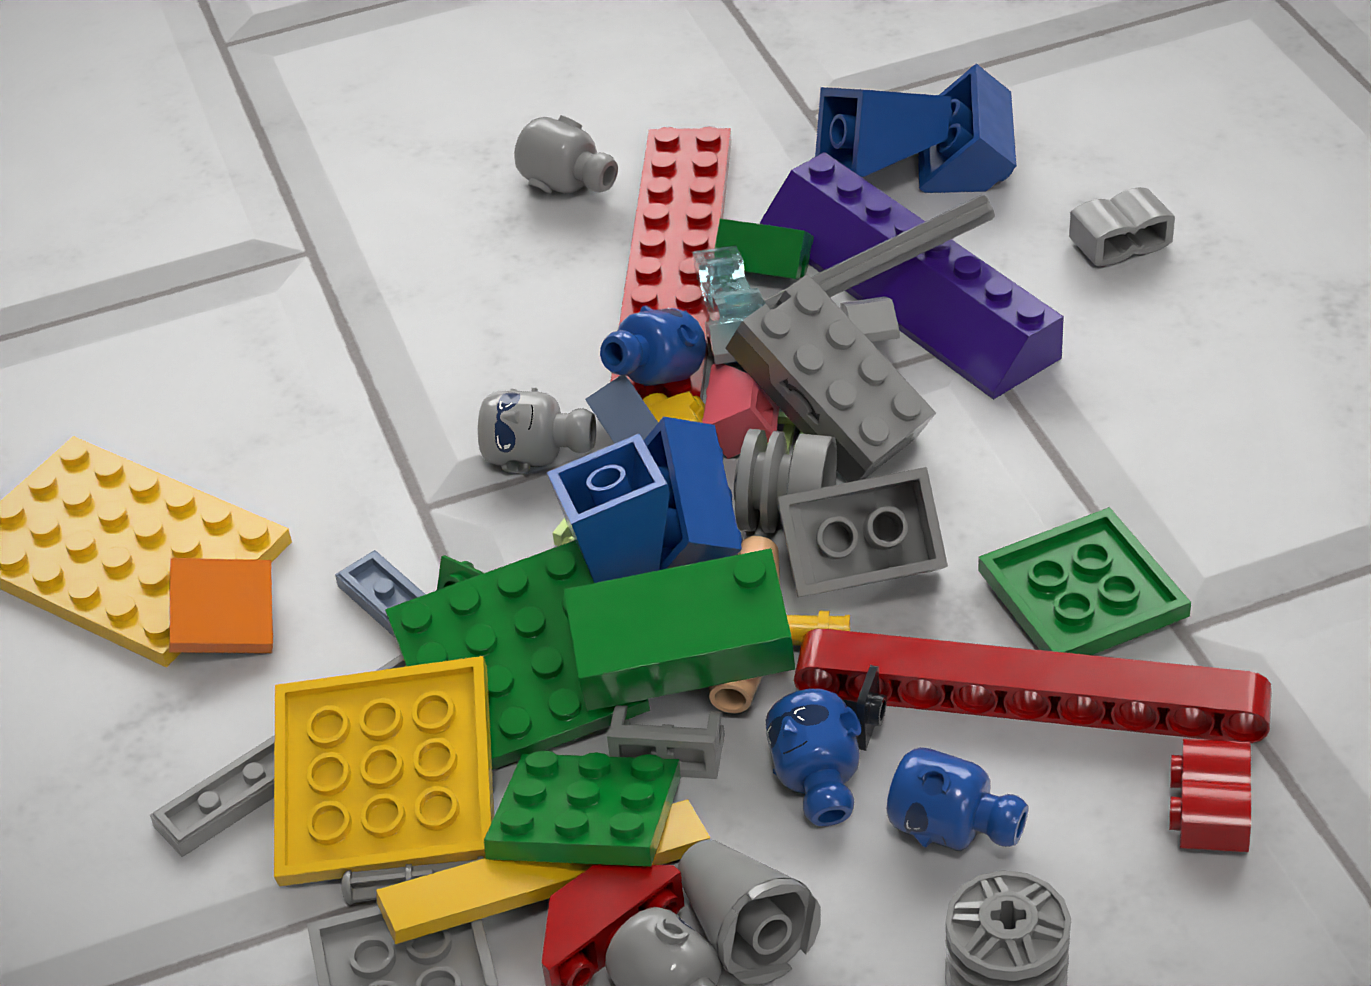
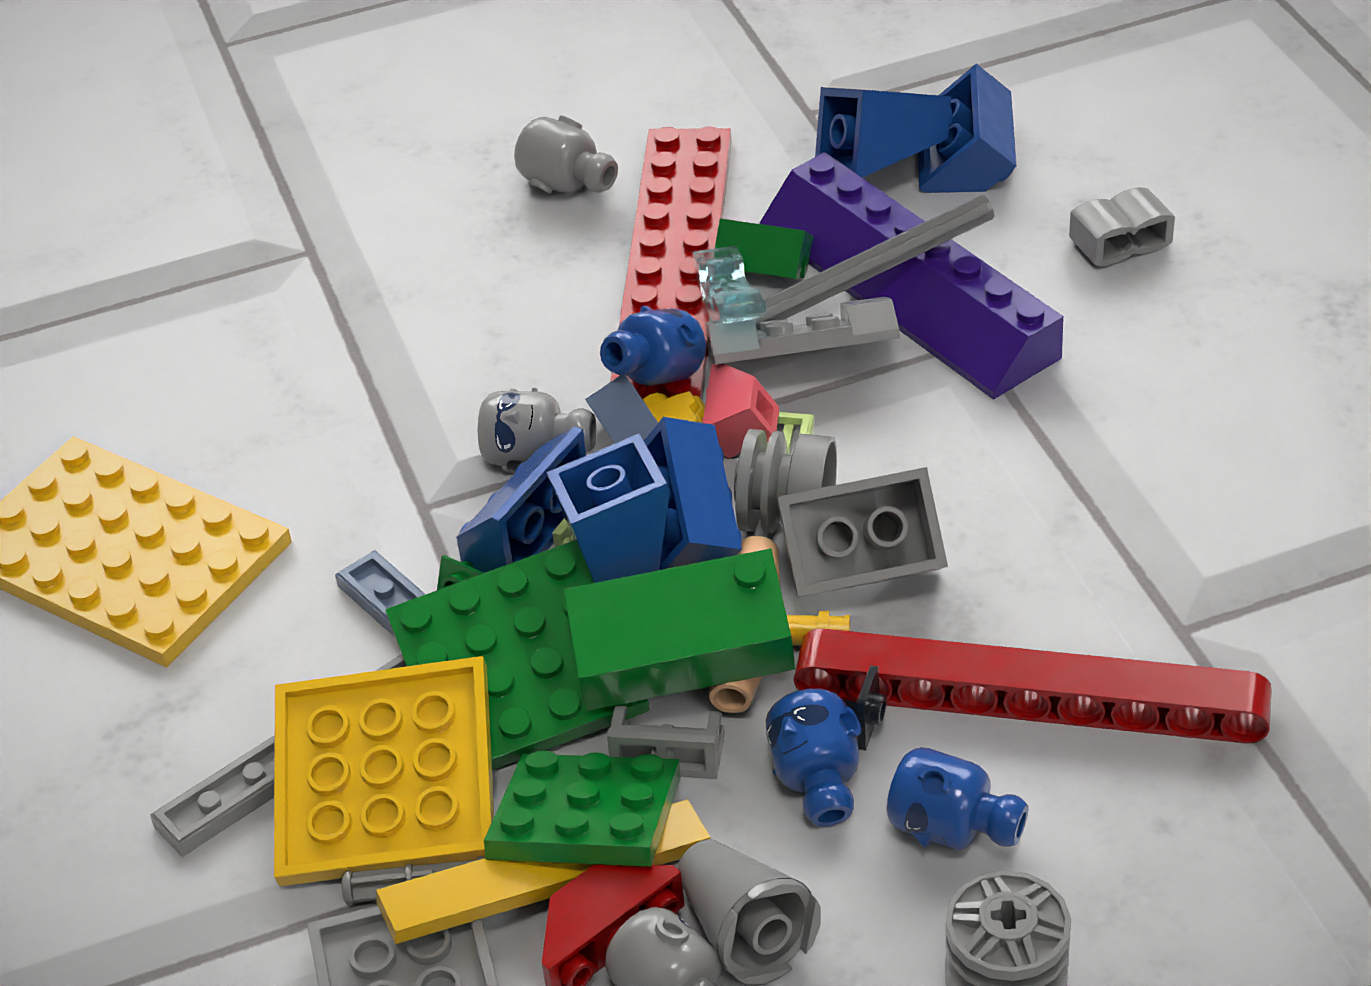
(220, 606): orange tile -> none
(523, 512): none -> blue slope
(830, 378): light grey piece -> none
(1084, 586): green plate -> none
(1214, 795): red brick -> none

